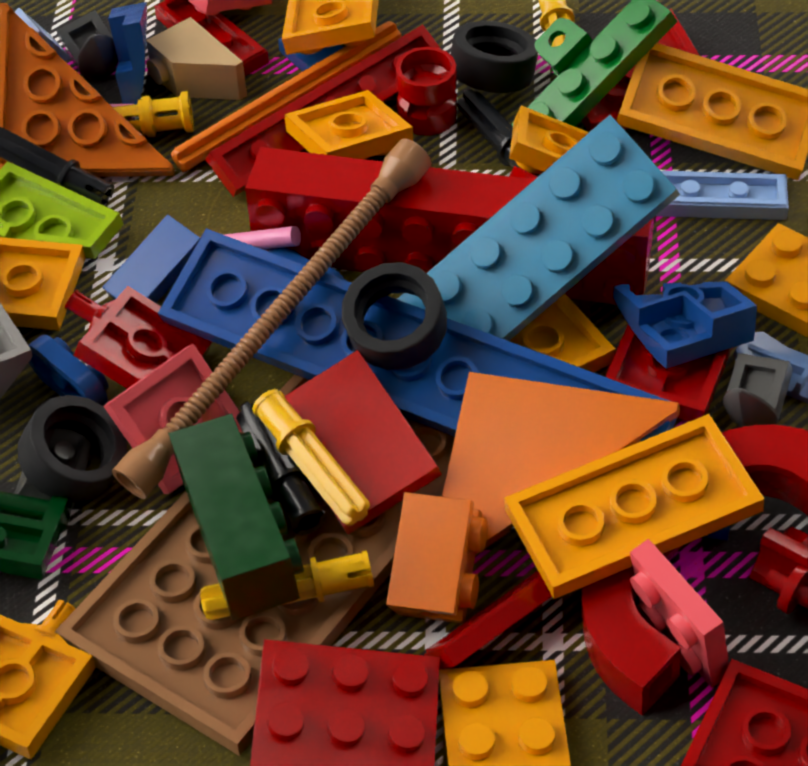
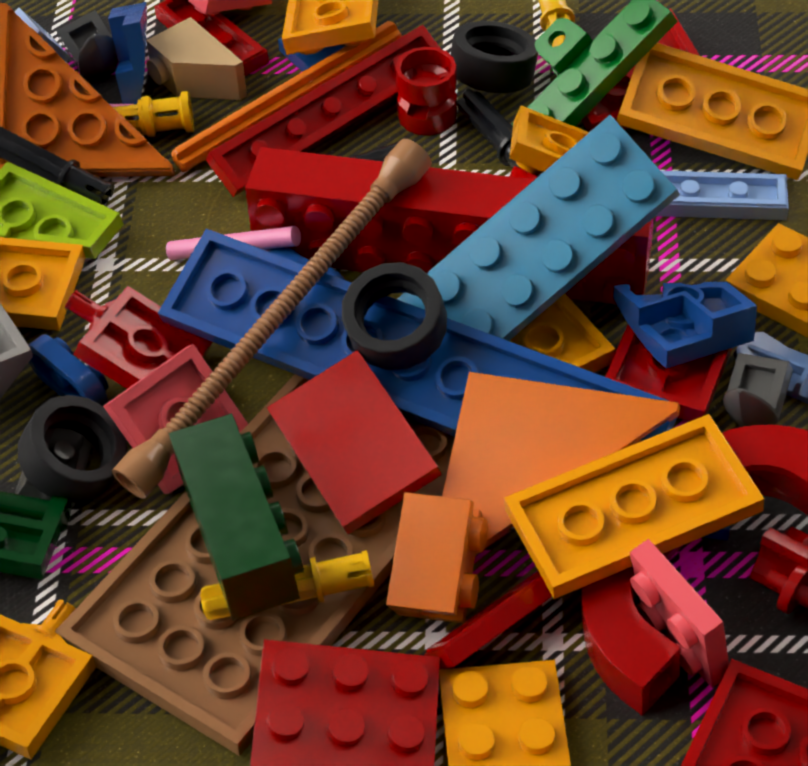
(155, 261): tile -> none
(286, 479): black axle -> none
(298, 440): yellow axle -> none
(348, 127): light orange plate -> none

